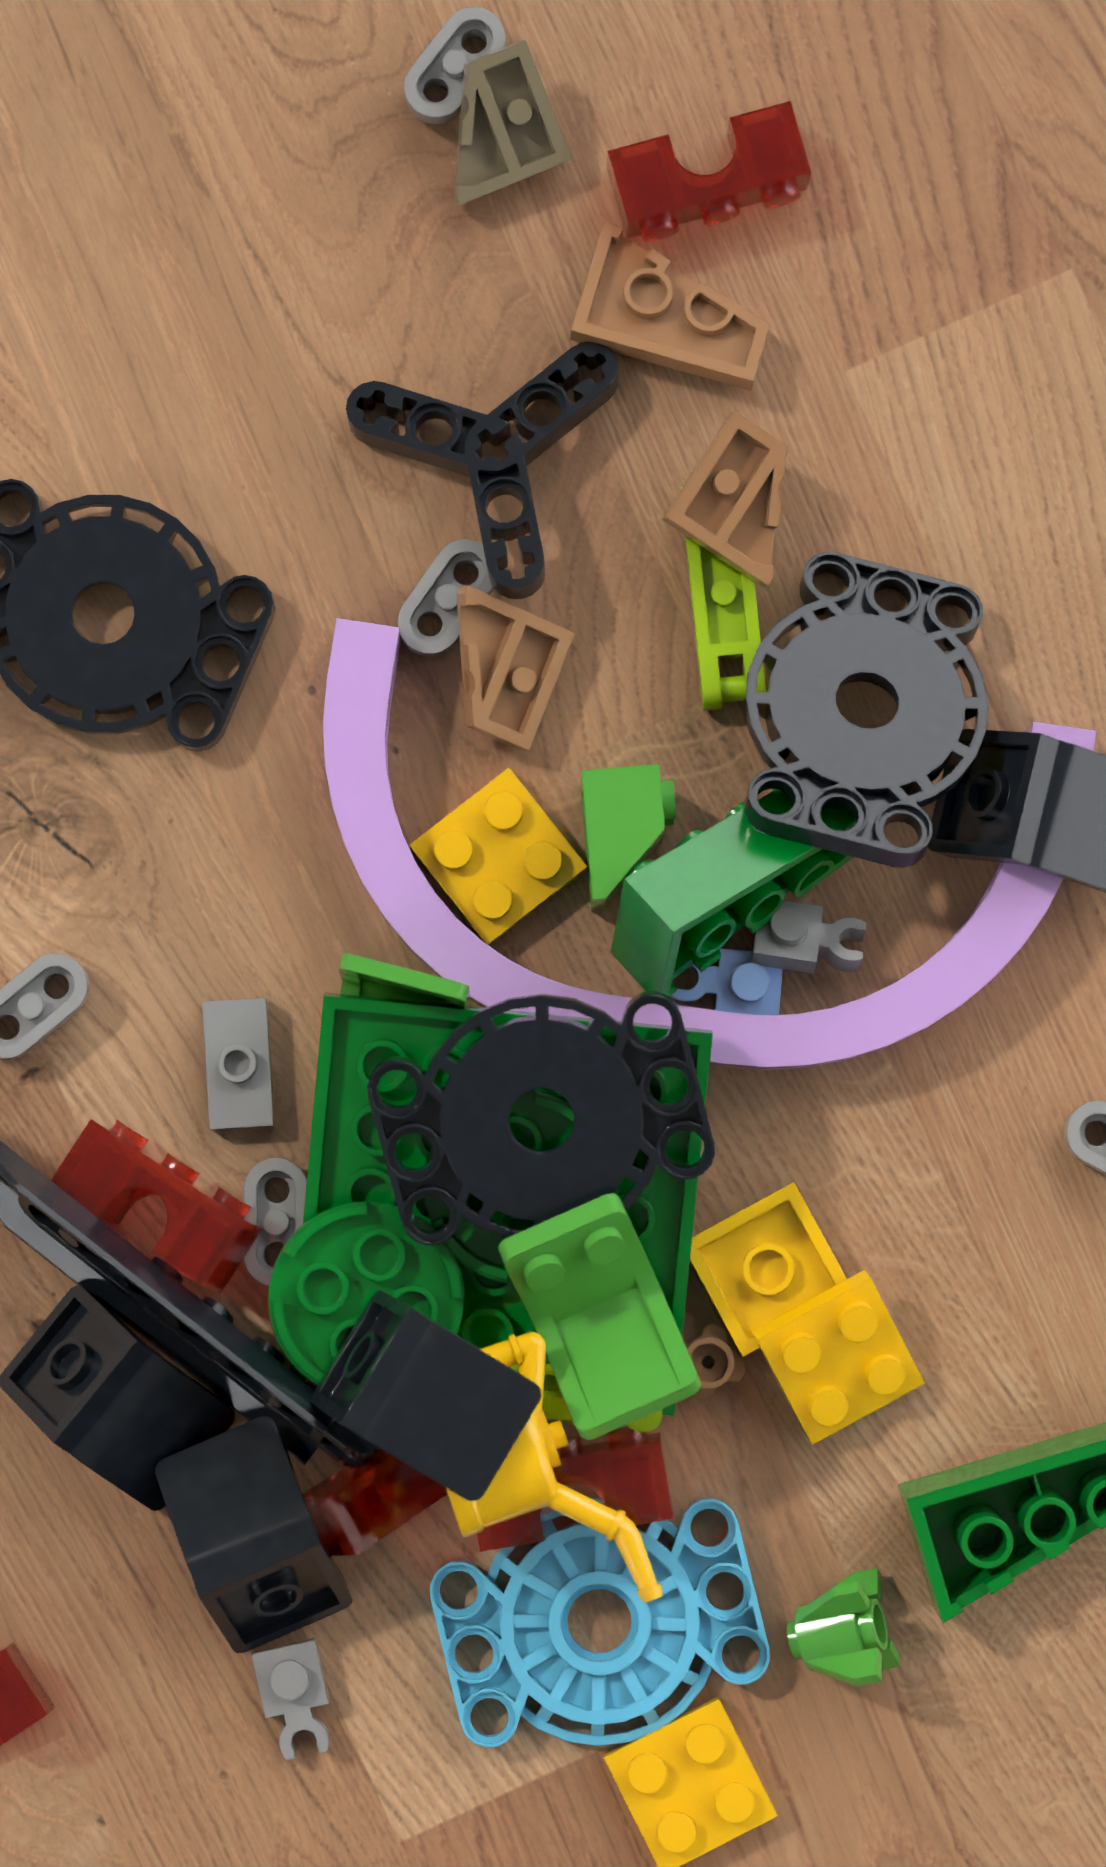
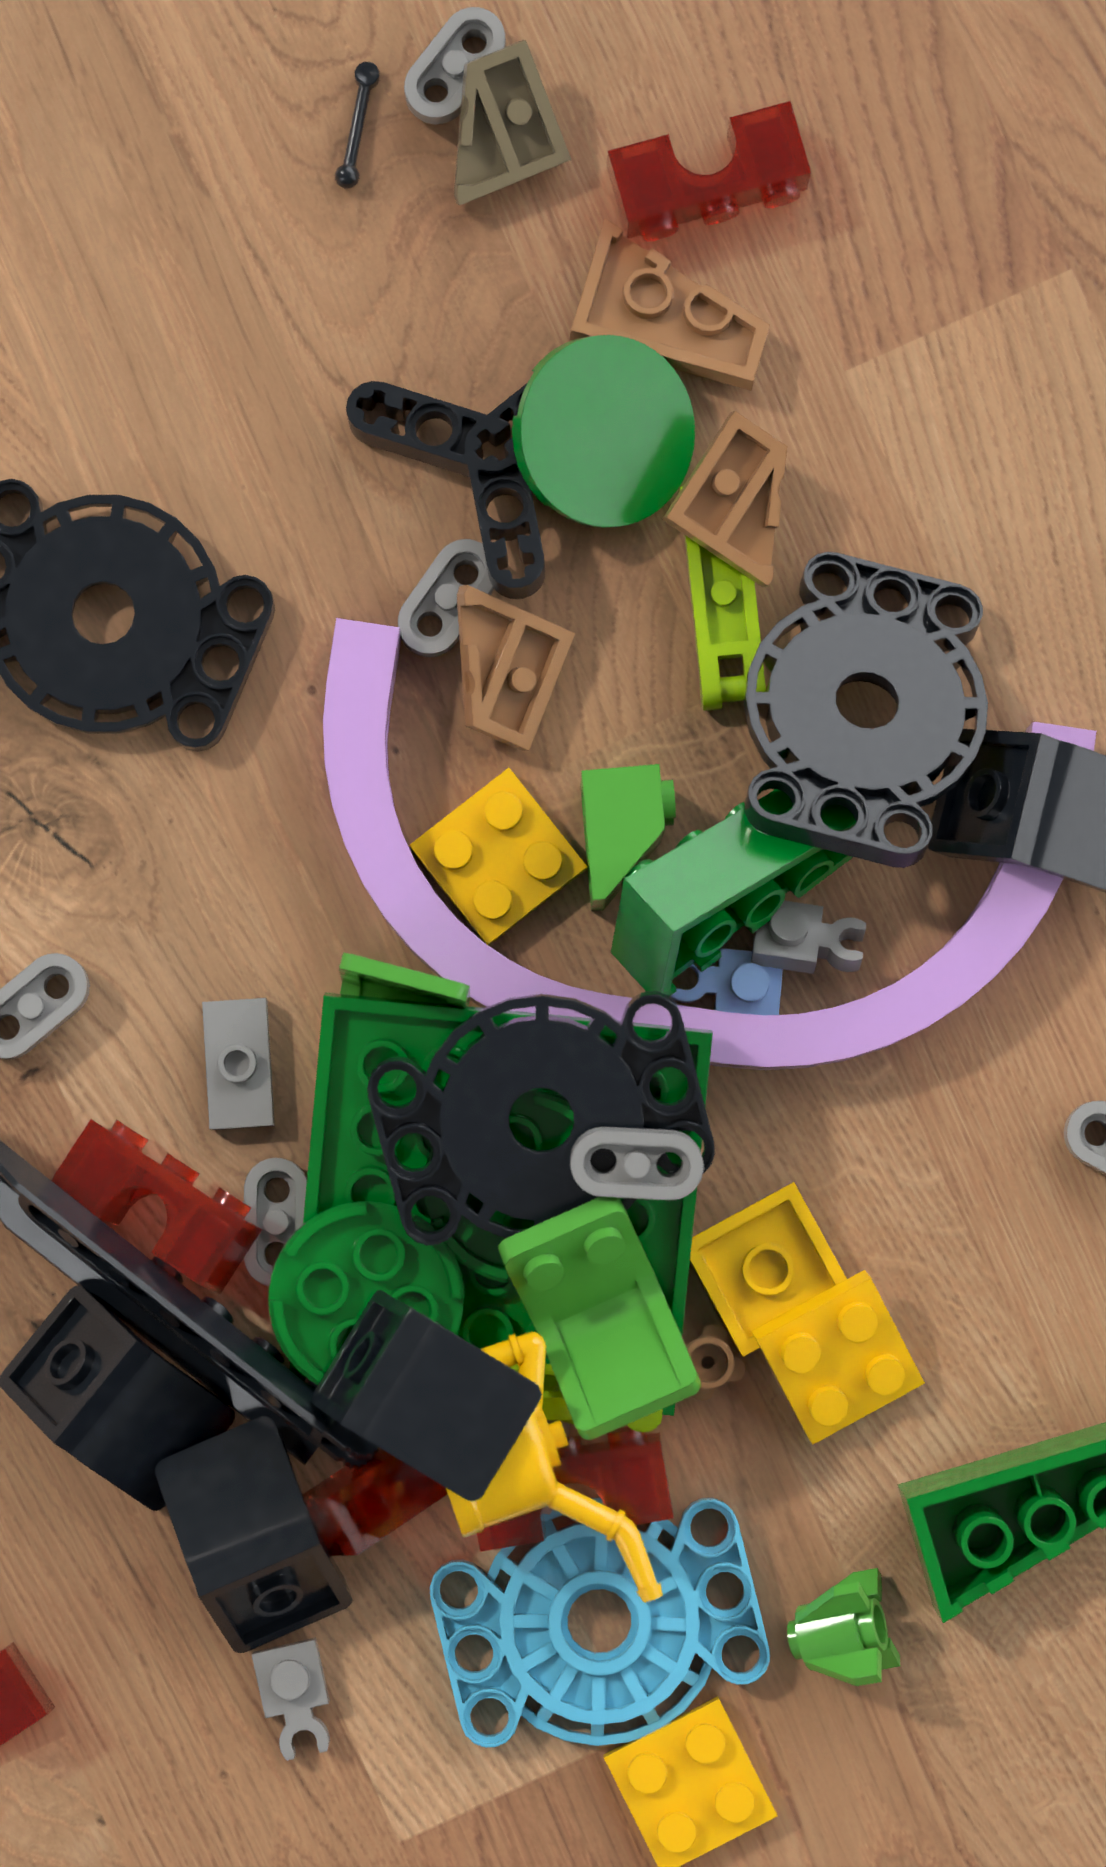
(366, 78): none -> black hinge
(604, 431): none -> green tile
(636, 1167): none -> light grey plate

